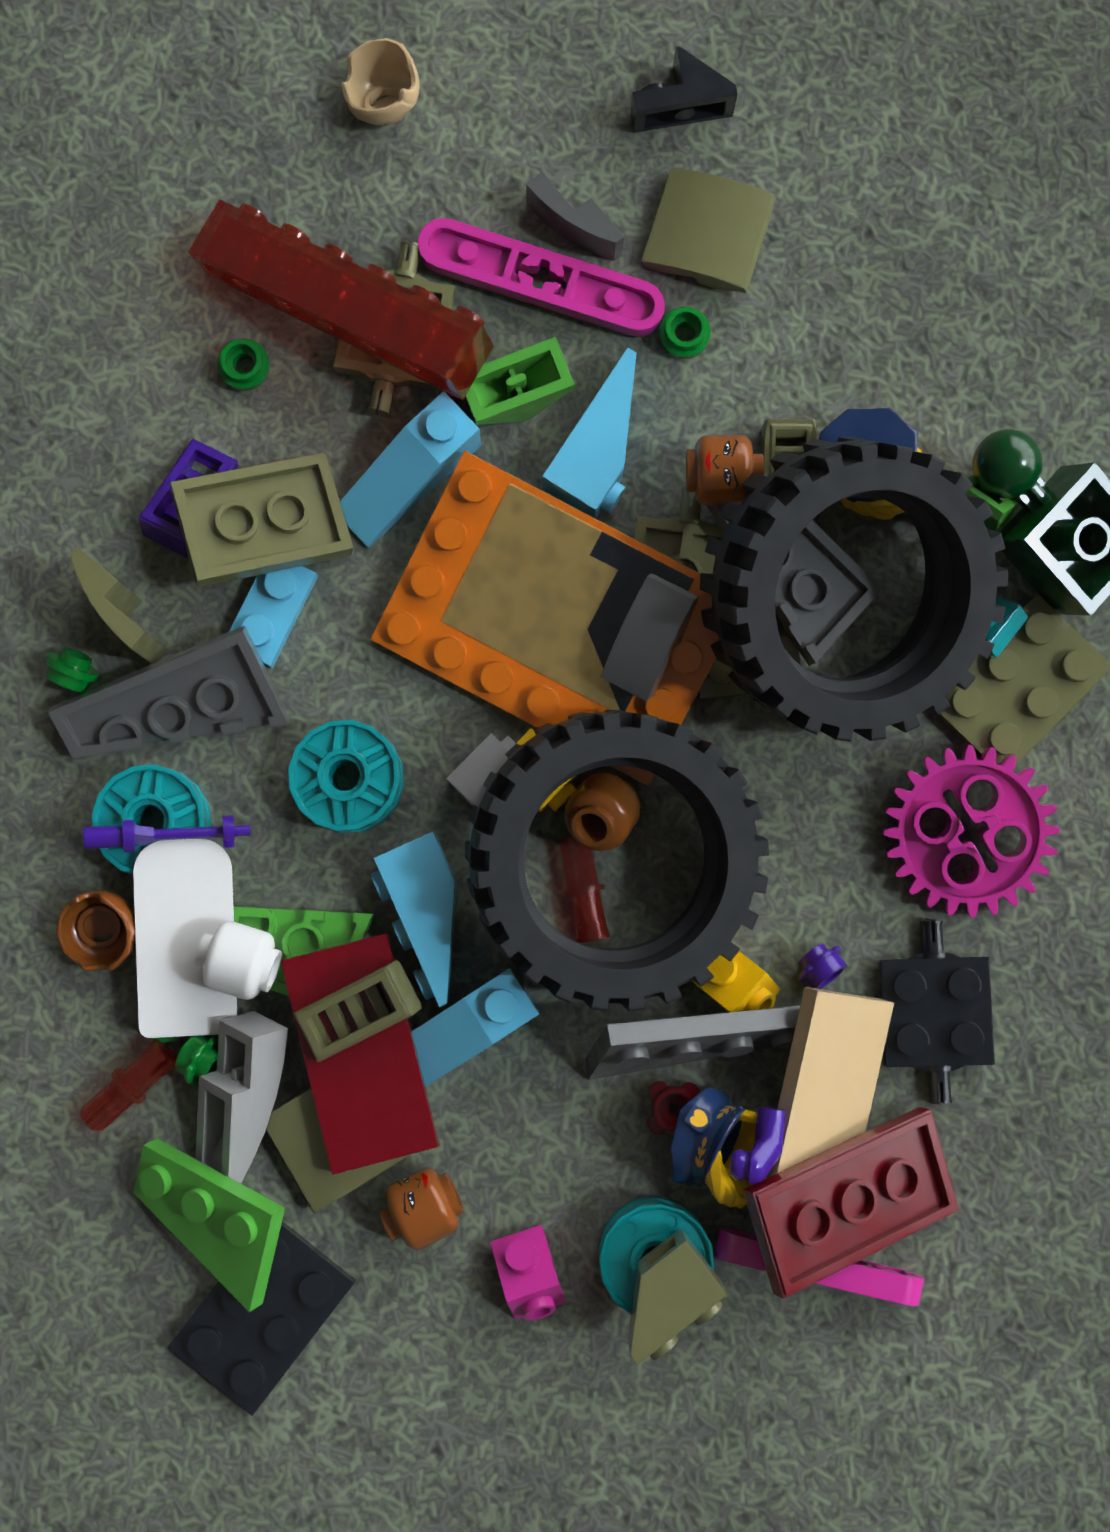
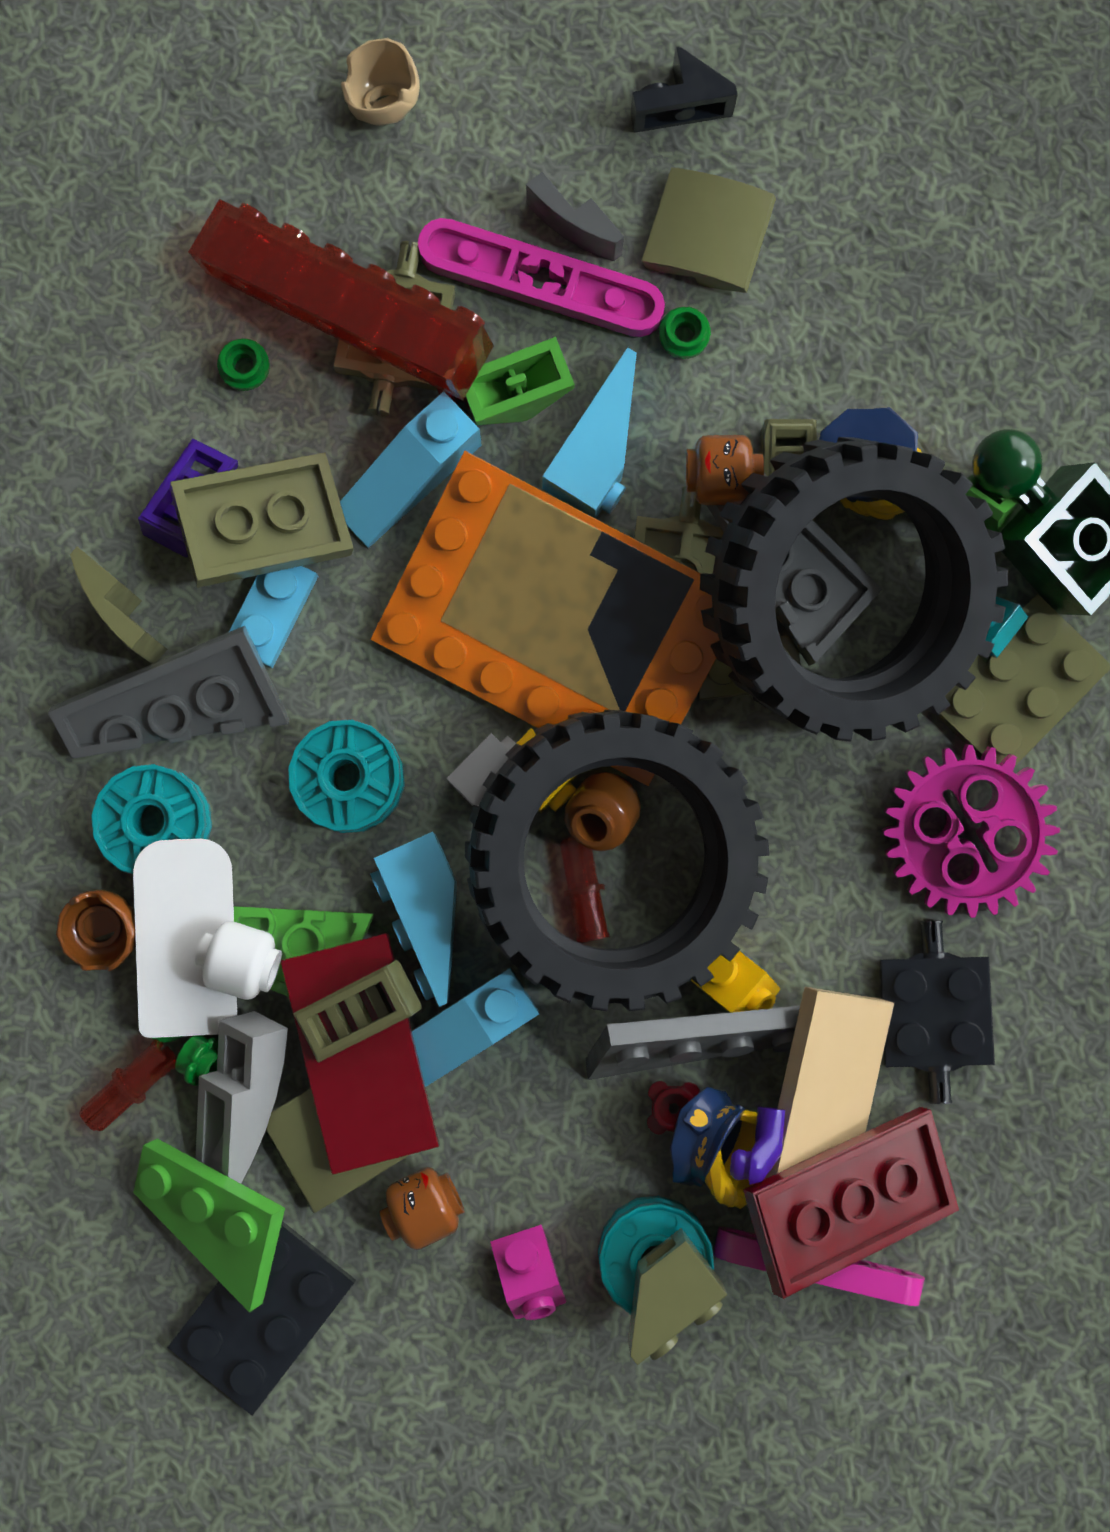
(71, 669): green plate -> none
(132, 835): dark purple piece -> none
(649, 636): dark grey slope -> none
(821, 966): dark purple plate -> none

